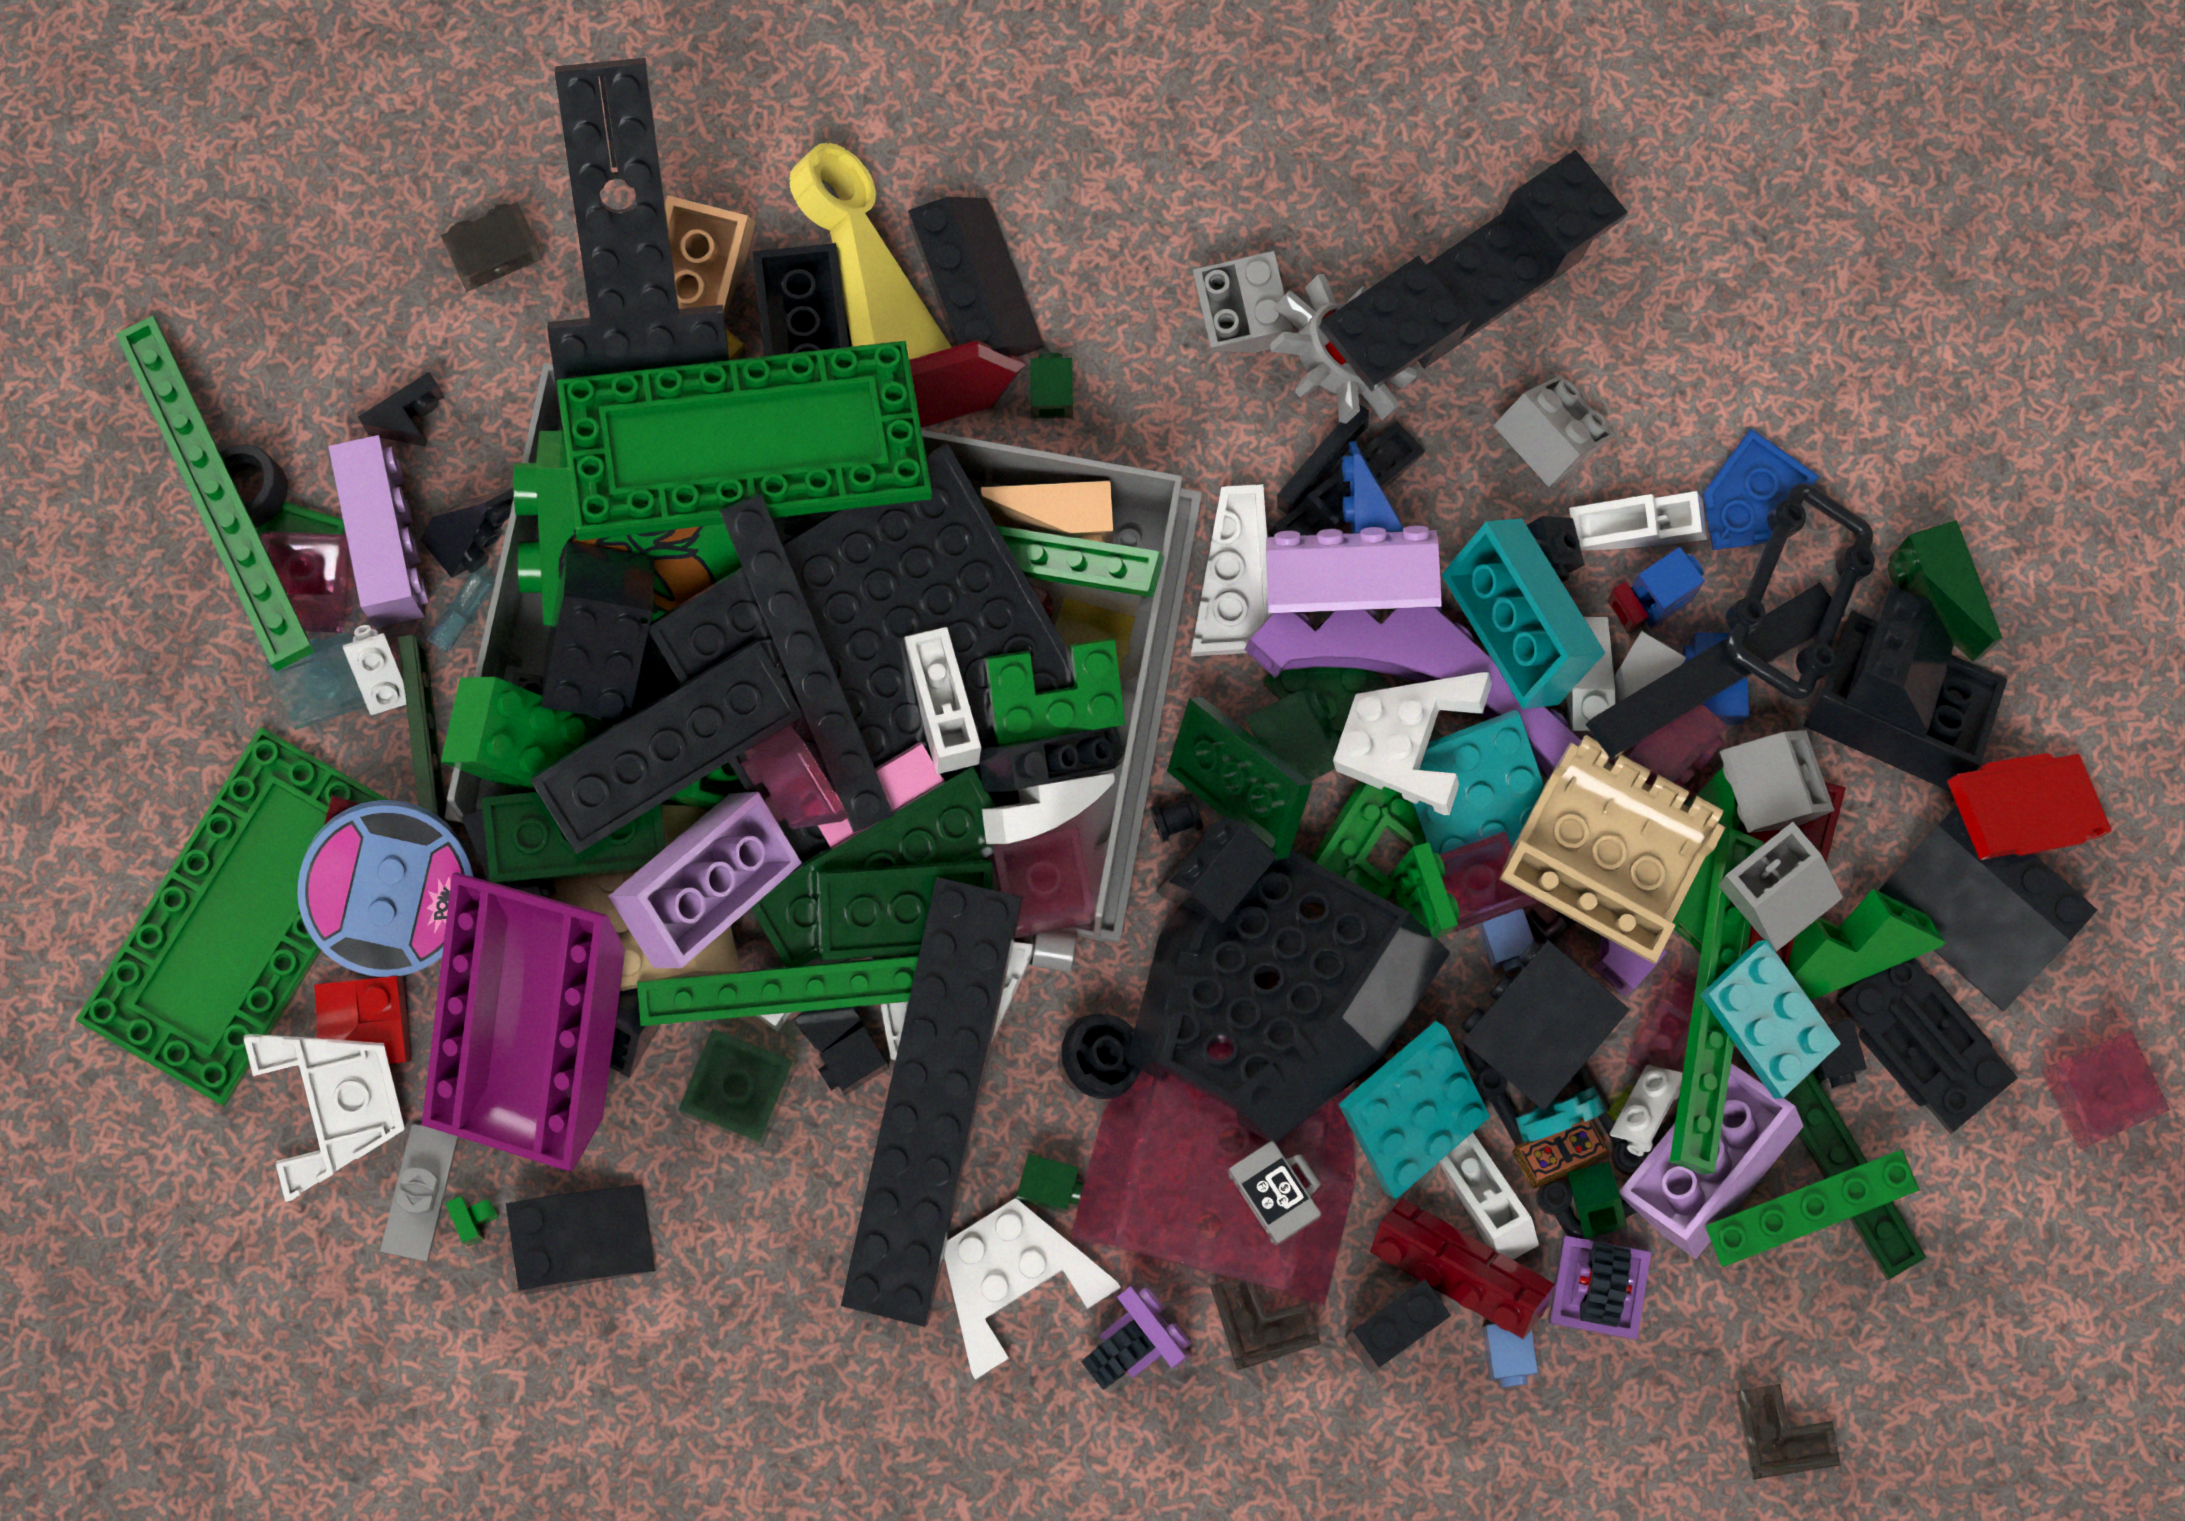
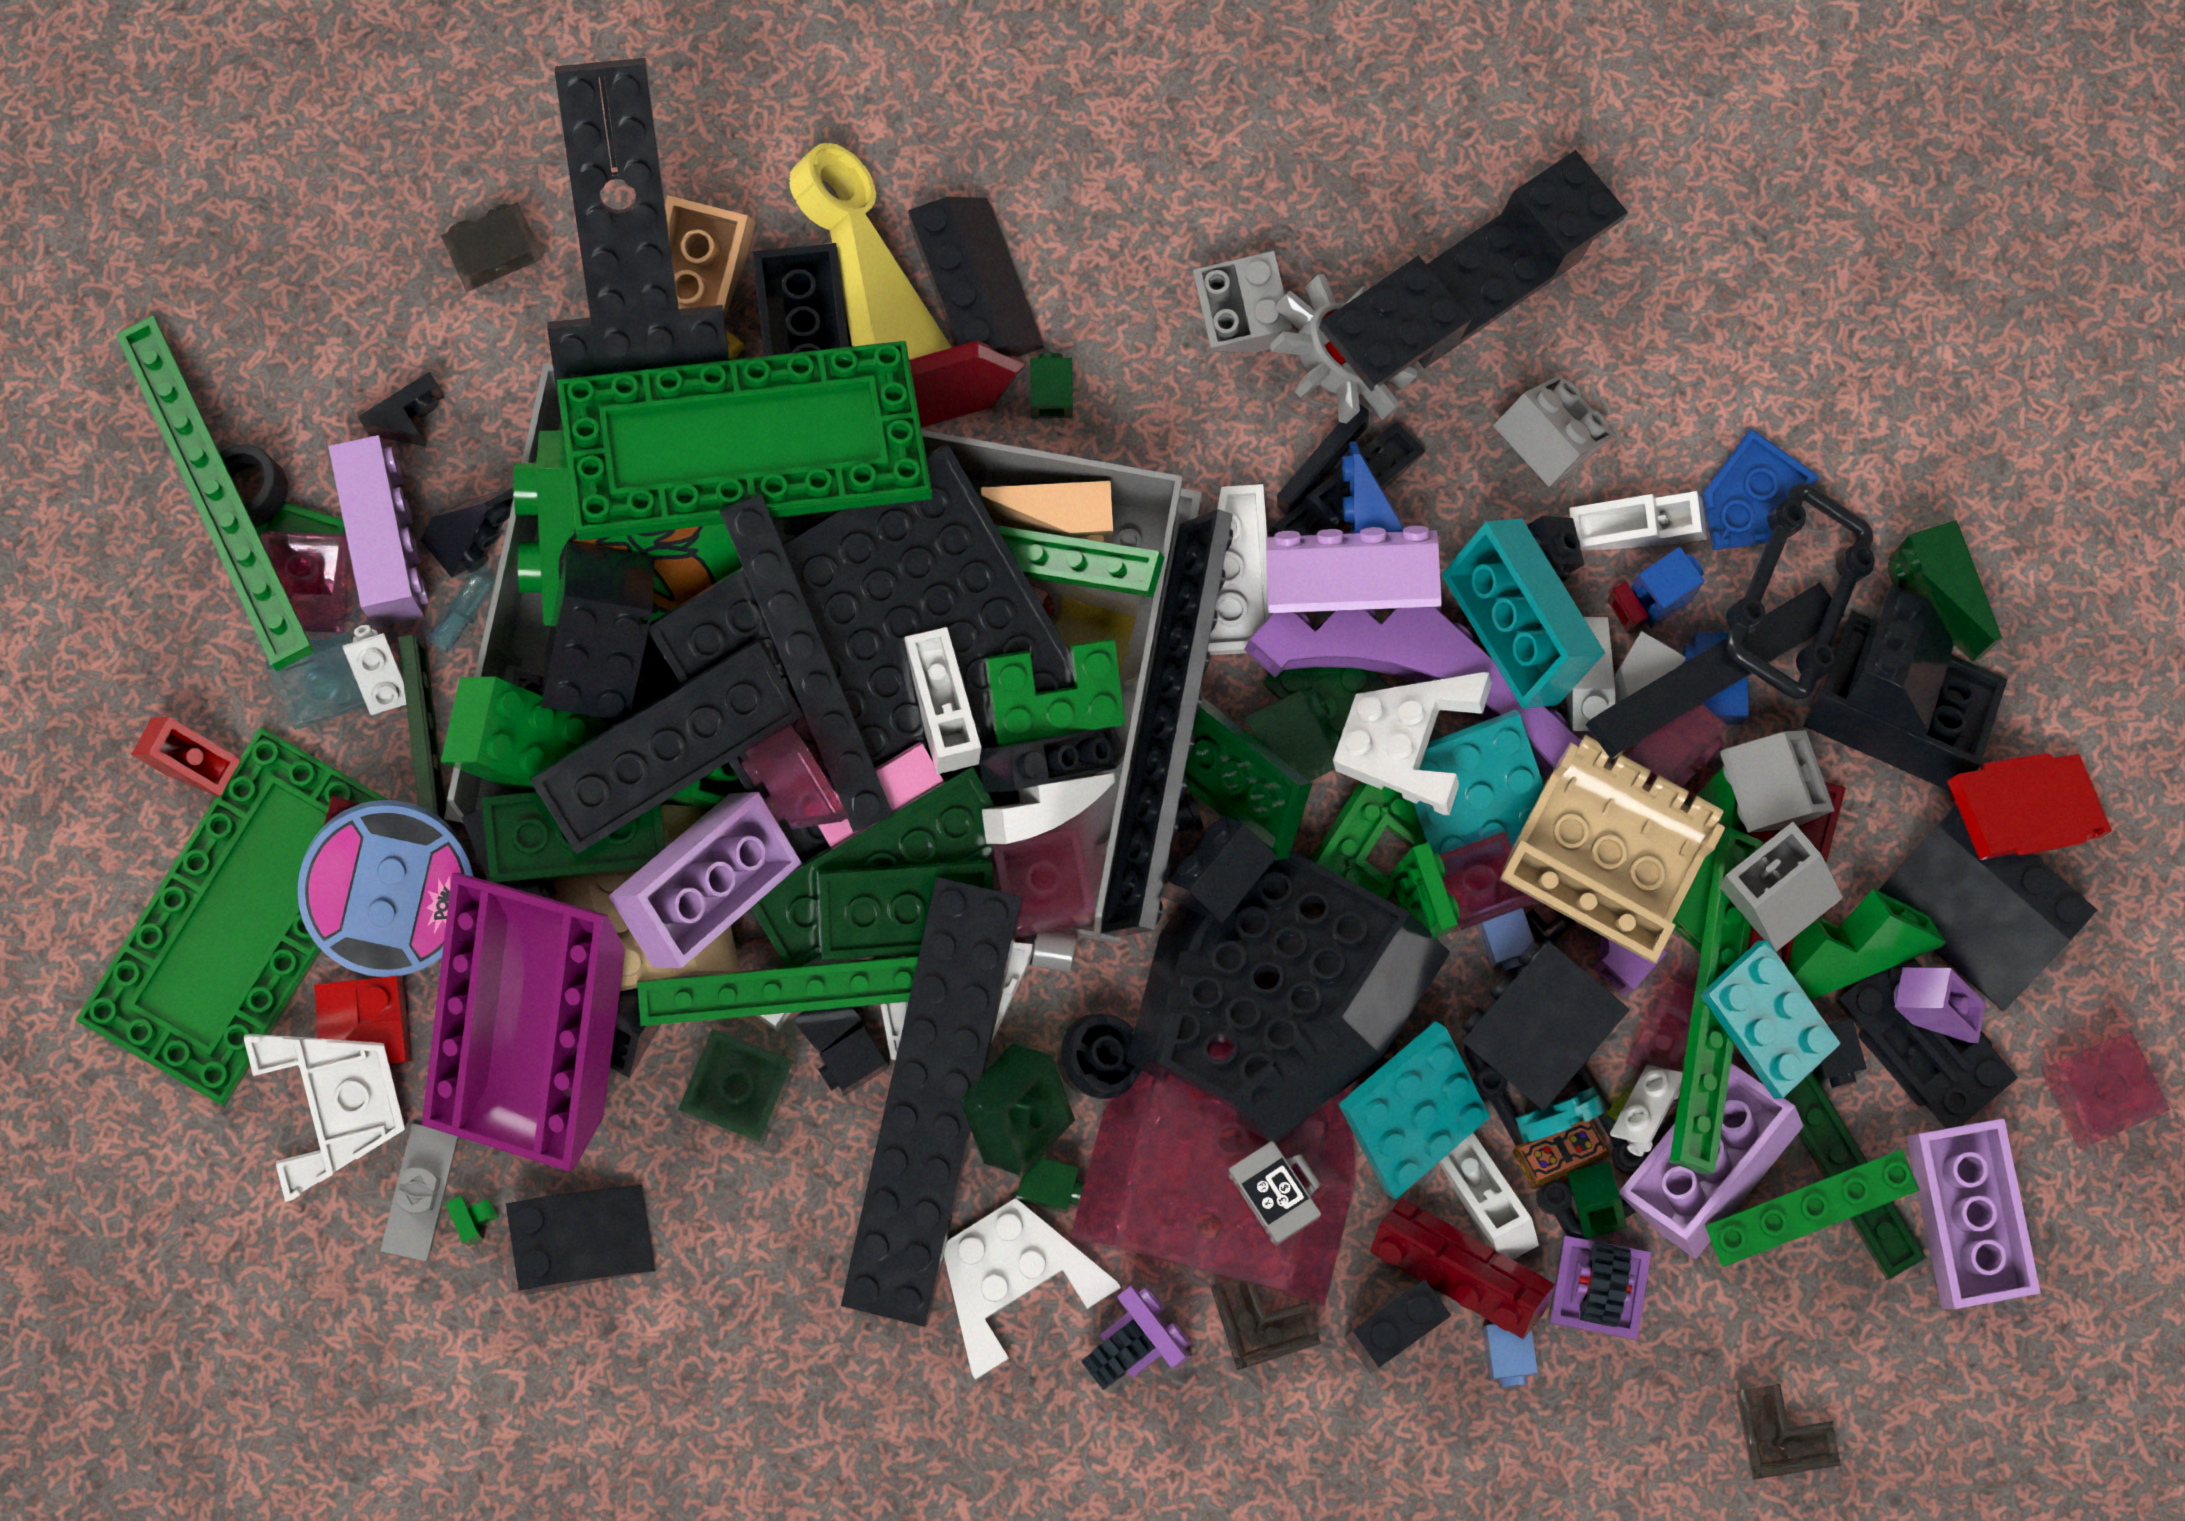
(185, 755): none -> red slope
(1017, 1109): none -> clear green brick
(1167, 725): none -> black plate
(1940, 1002): none -> medium lavender slope
(1973, 1214): none -> lavender brick

